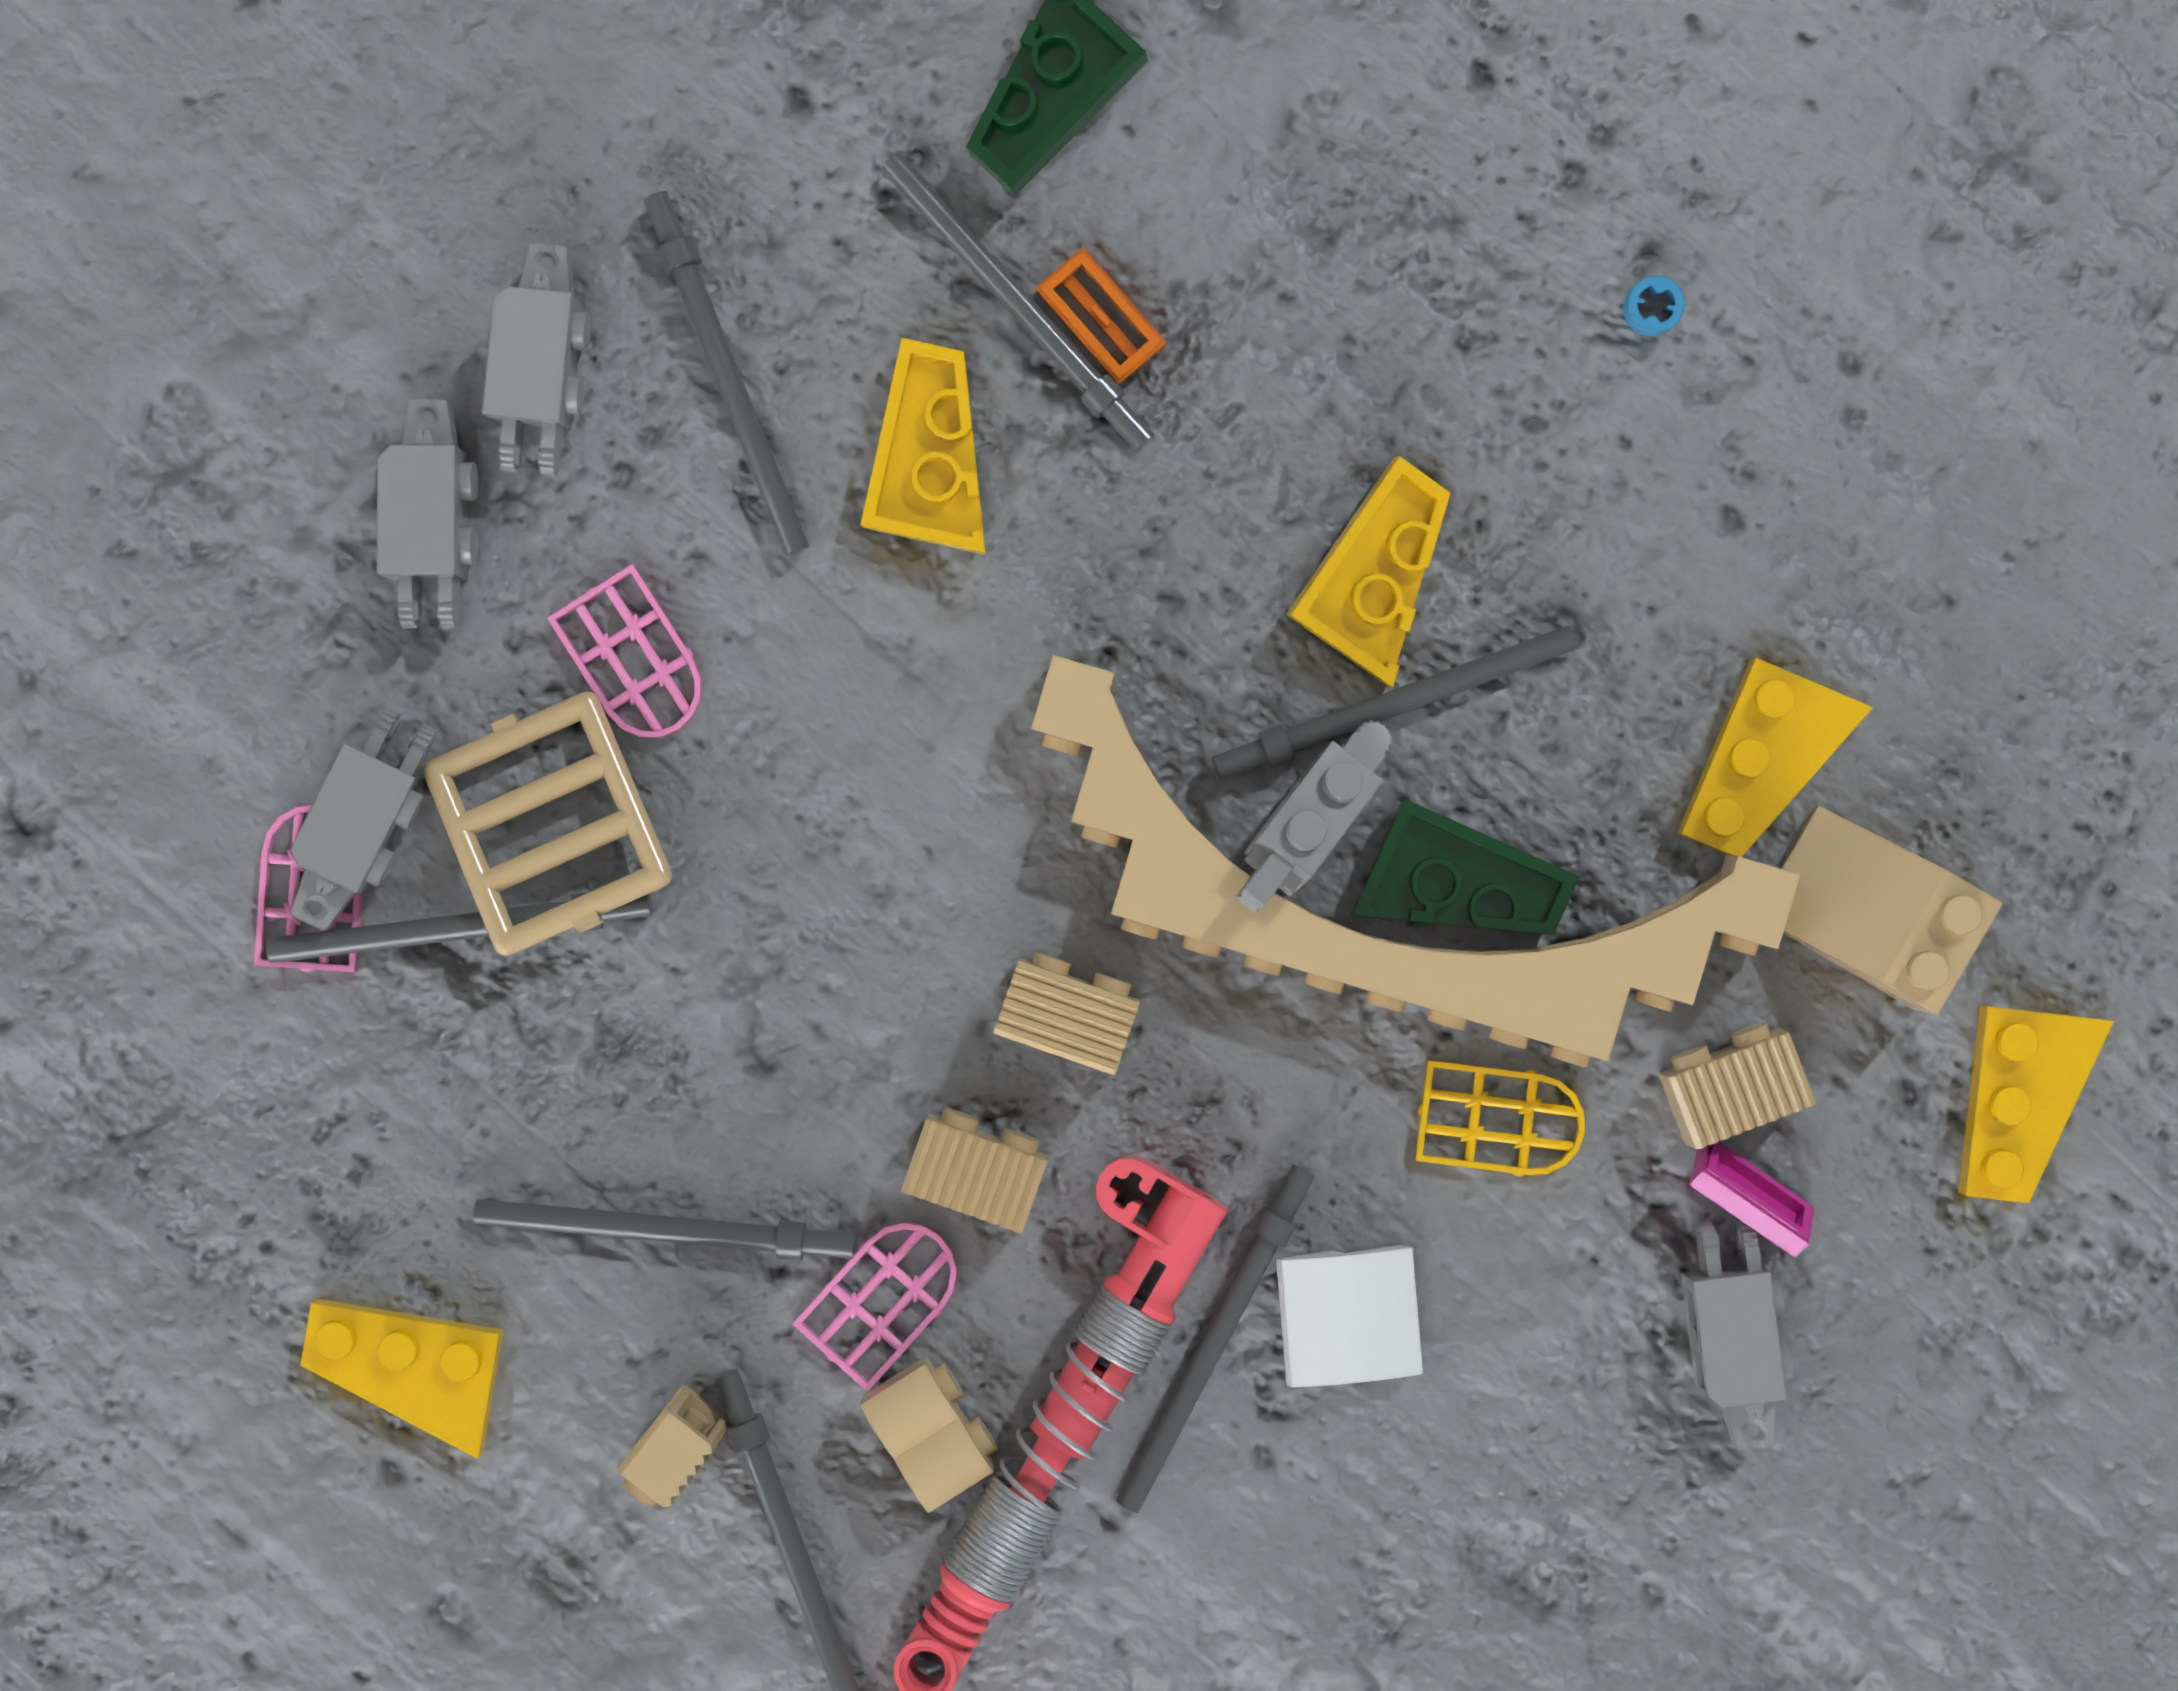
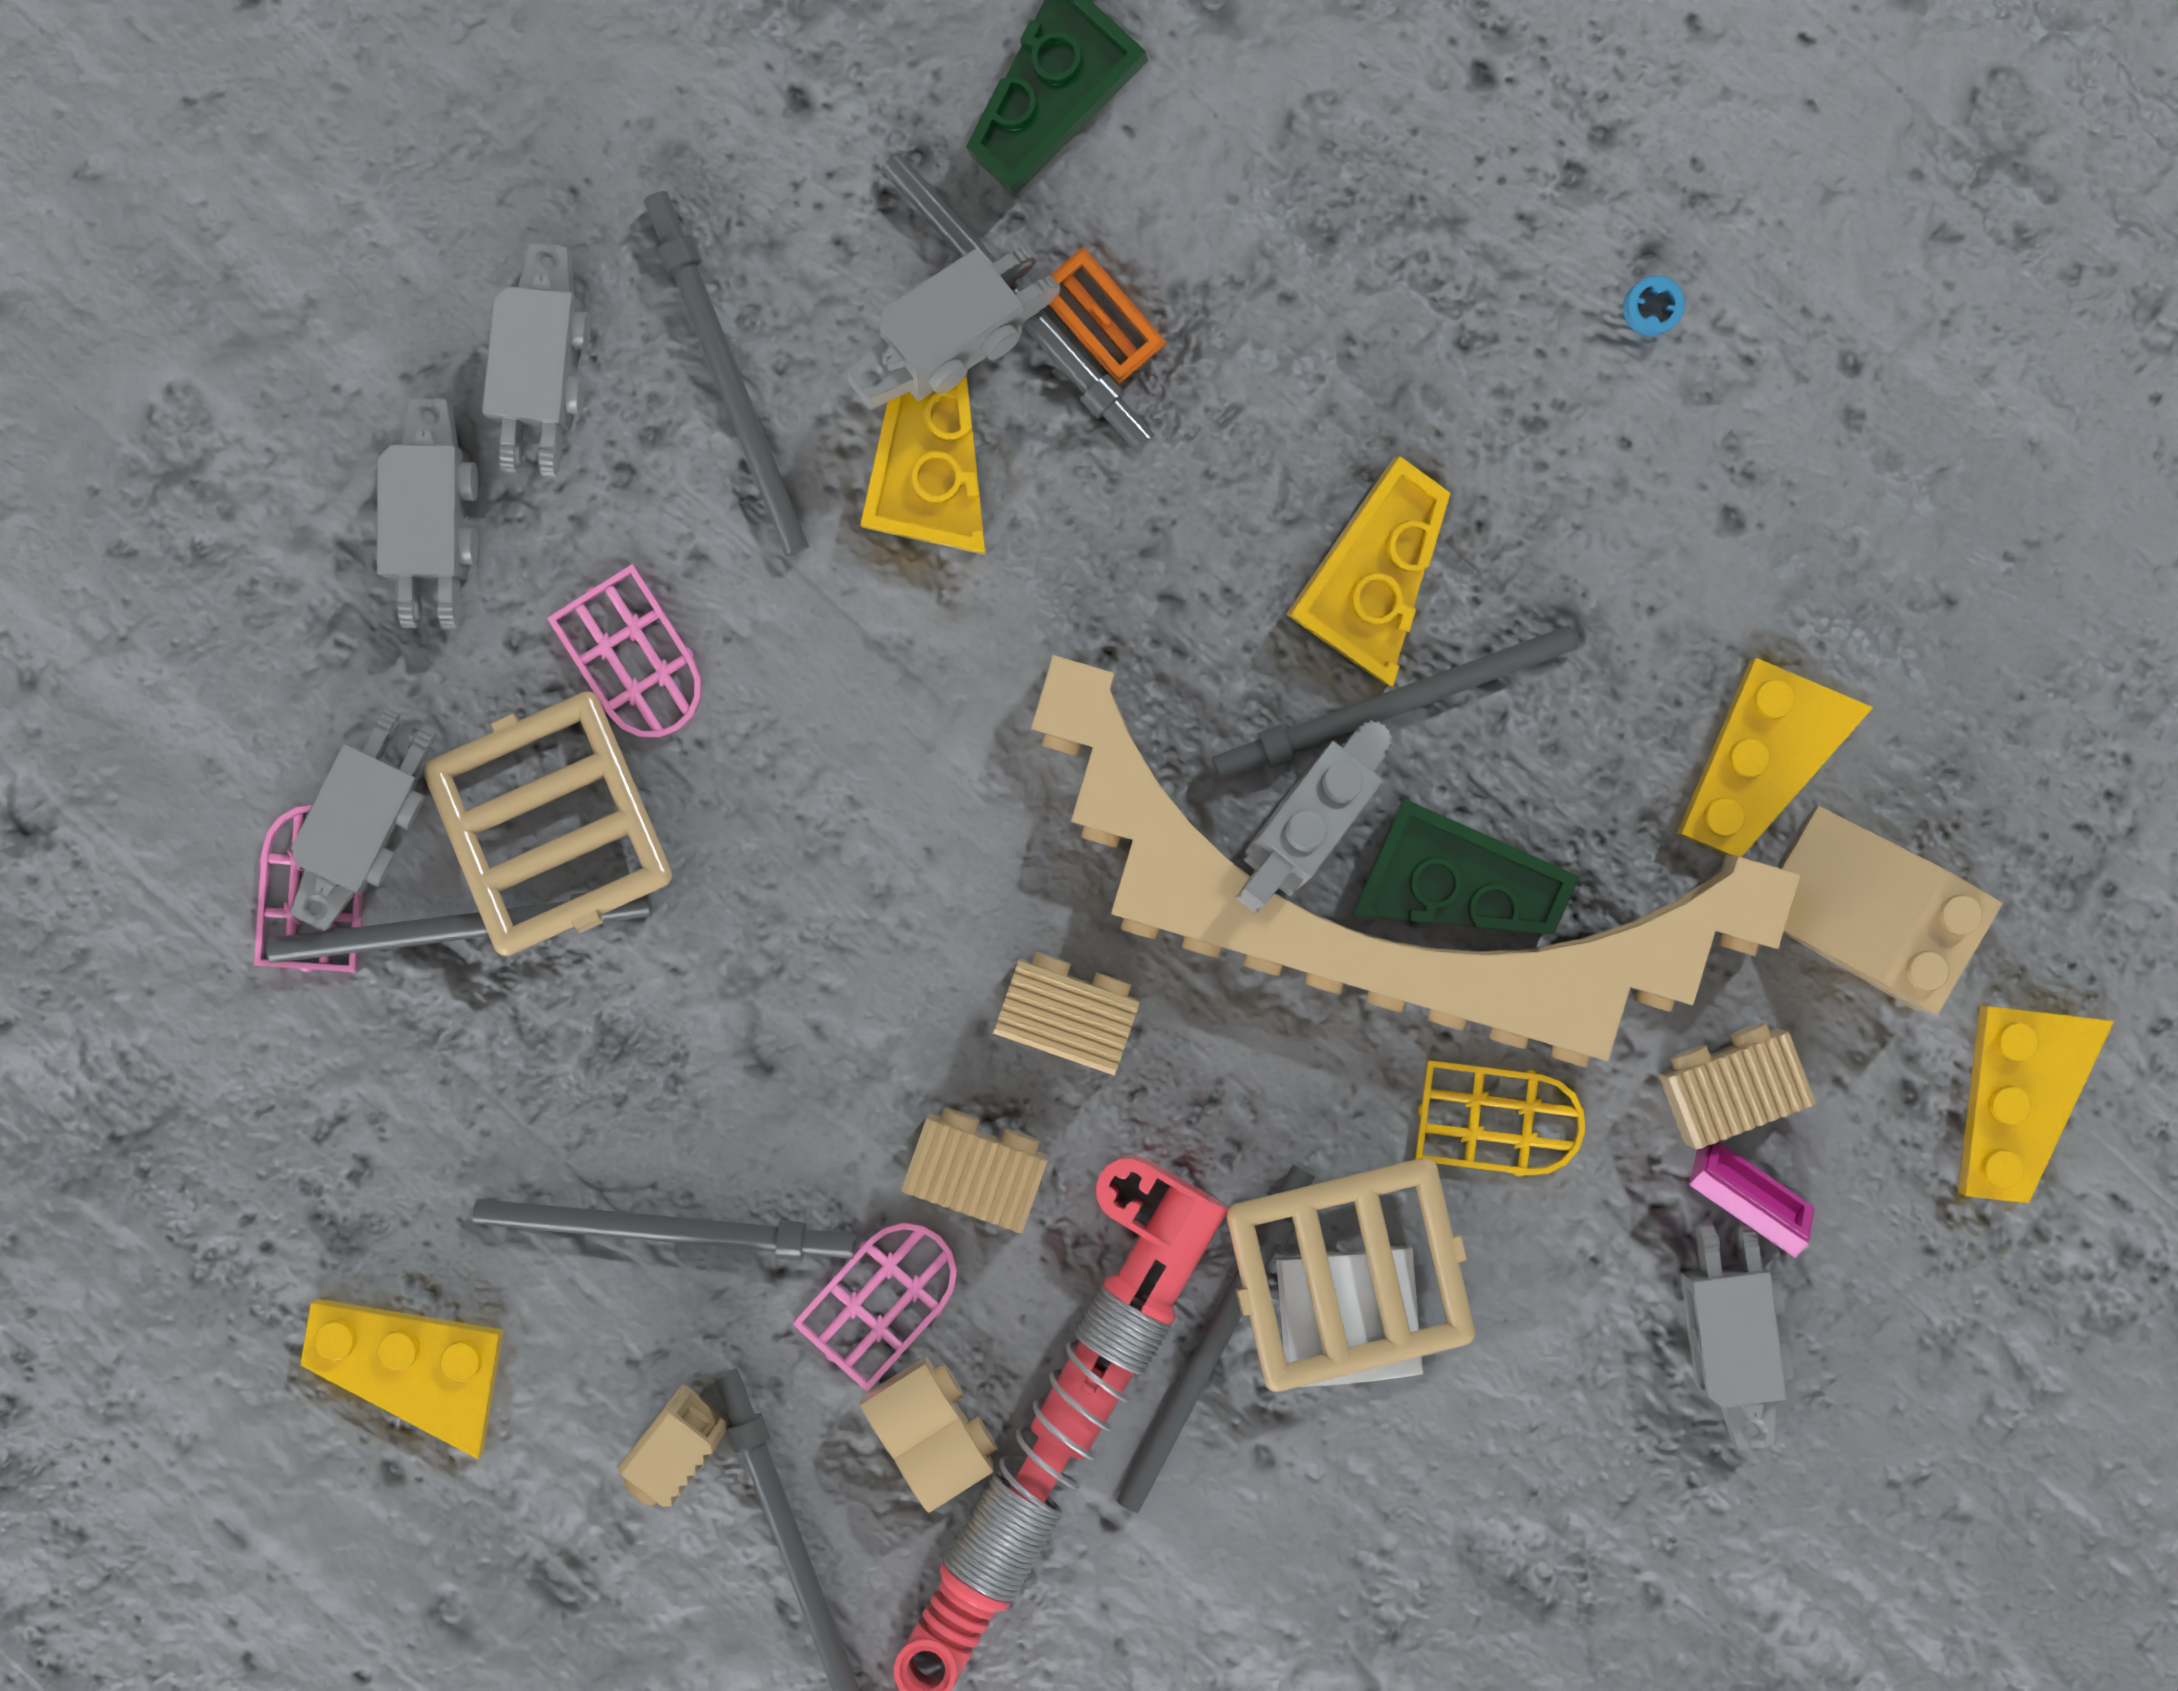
(949, 327): none -> light grey hinge
(1399, 1343): none -> tan bar

